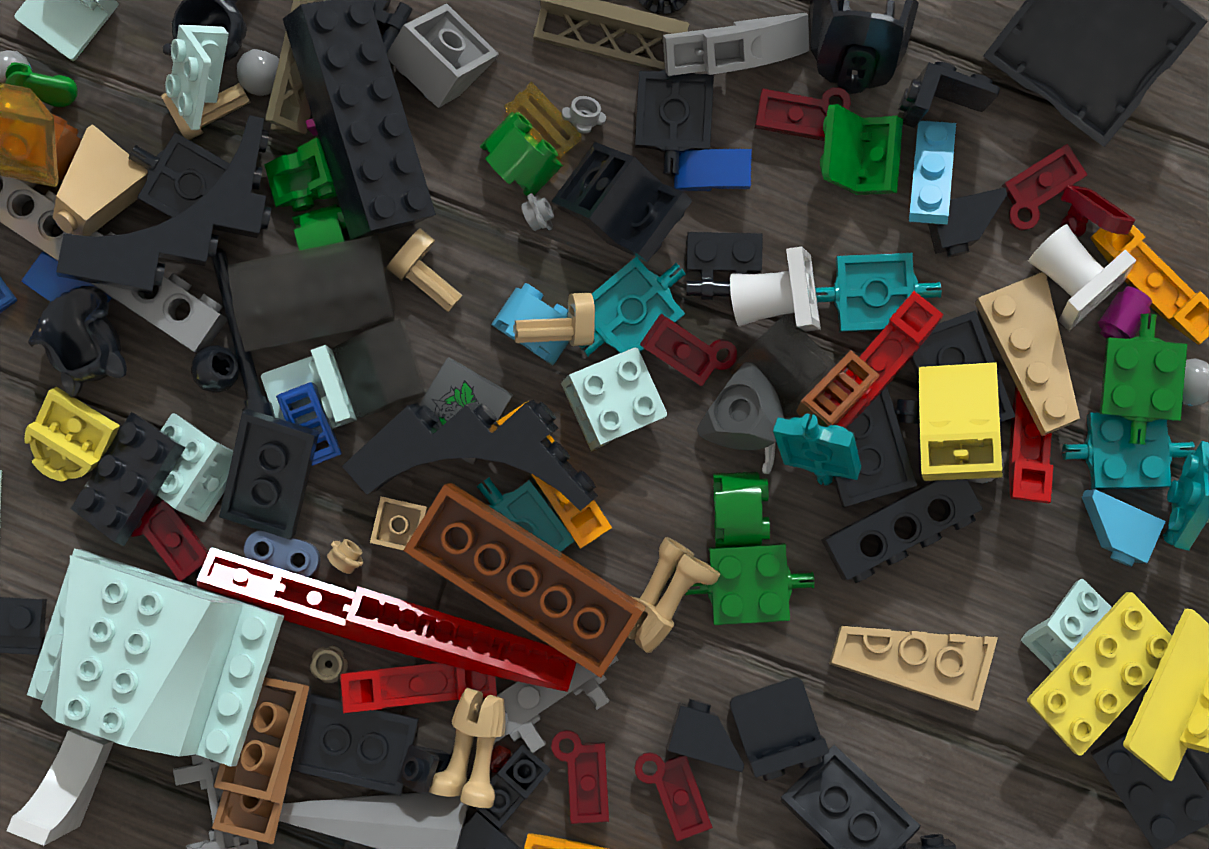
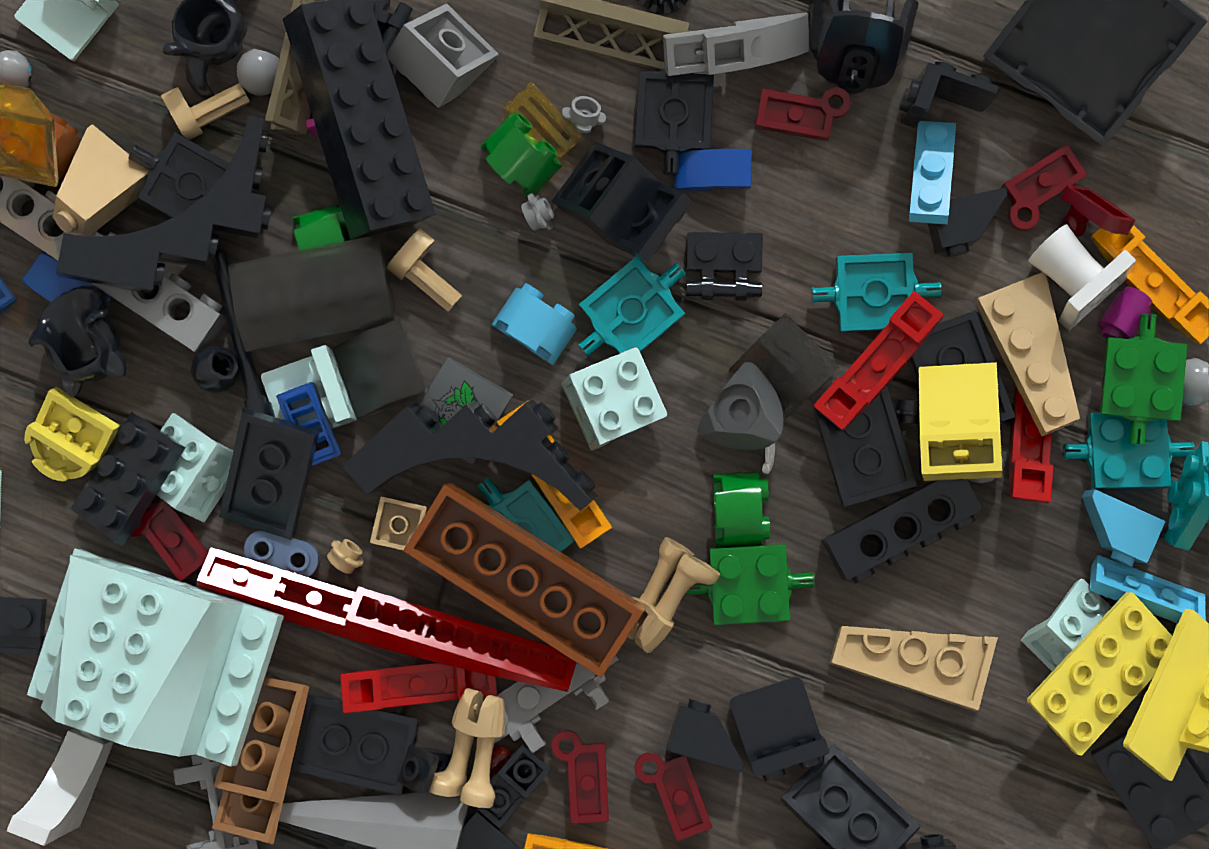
(54, 91): green piece -> none
(196, 70): light aqua bracket -> none
(300, 177): green cylinder -> none
(318, 665): dark tan plate -> none
(576, 328): tan piece -> none
(686, 351): dark red hinge -> none
(778, 293): white plant -> none
(816, 400): dark orange slope -> none
(817, 448): teal plate -> none
(861, 151): green bracket -> none
(1157, 594): none -> medium azure plate

